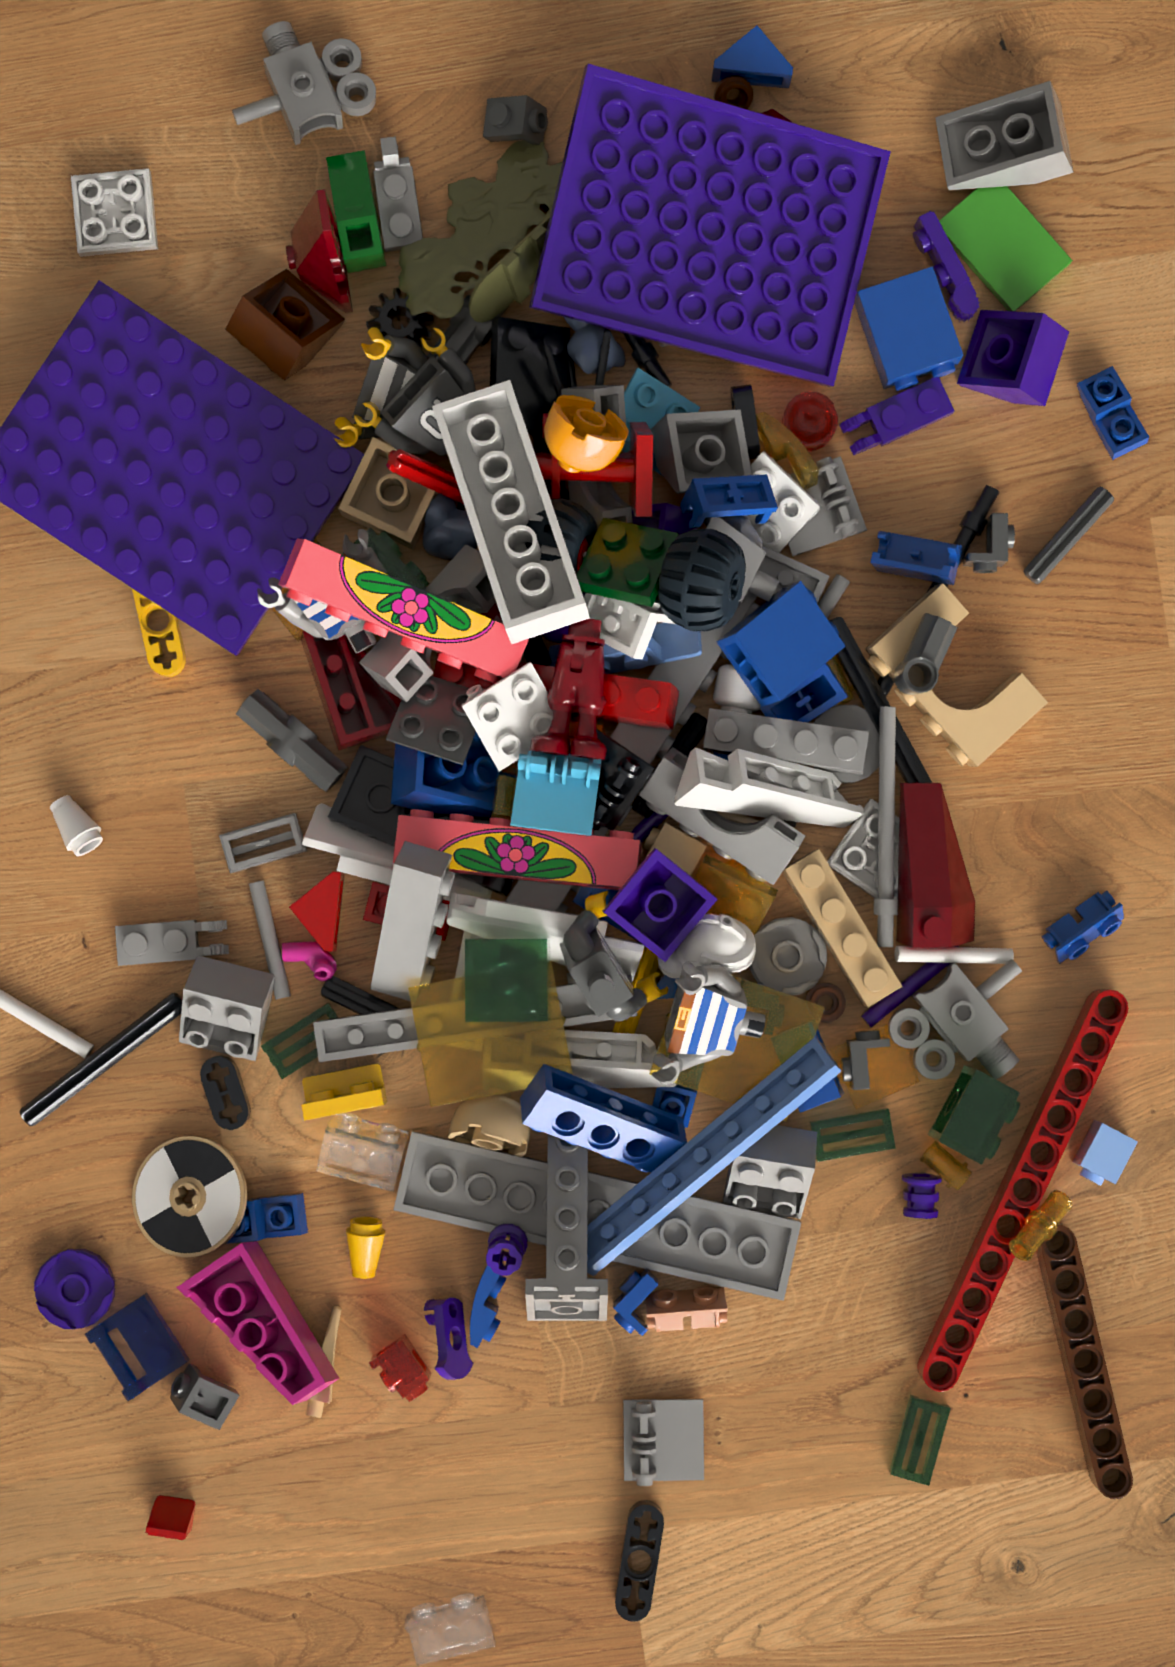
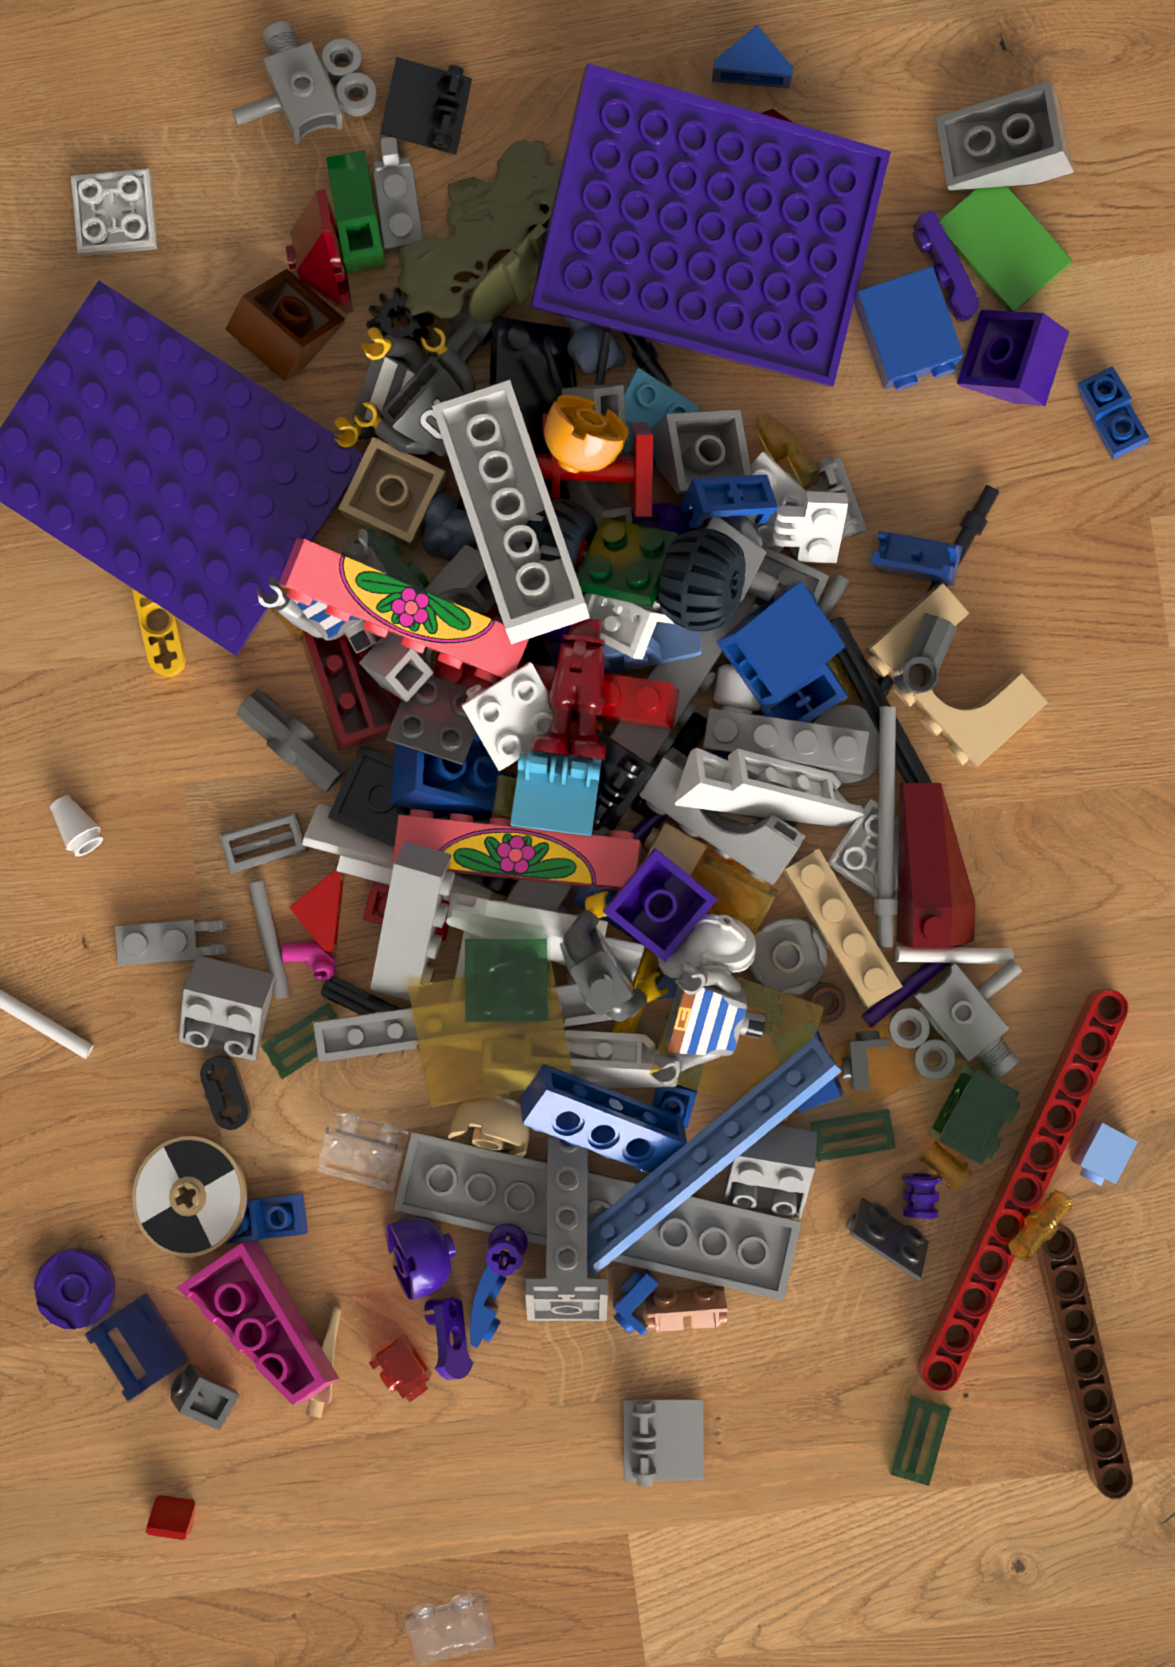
(102, 1060): black axle -> none
(343, 1091): yellow bracket -> none
(365, 1244): yellow cone -> none
(420, 1255): none -> dark purple cylinder
(424, 473): red axle -> none
(426, 105): none -> black hinge
(515, 119): dark grey bracket -> none
(623, 1588): black beam -> none
(731, 82): reddish brown plate -> none
(743, 400): black beam -> none
(811, 419): clear red wheel -> none
(814, 527): none -> white hinge
(889, 1238): none -> dark grey hinge
(901, 415): dark purple hinge -> none
(998, 539): dark grey bracket -> none
(1068, 535): dark grey axle -> none
(1098, 920): blue hinge -> none

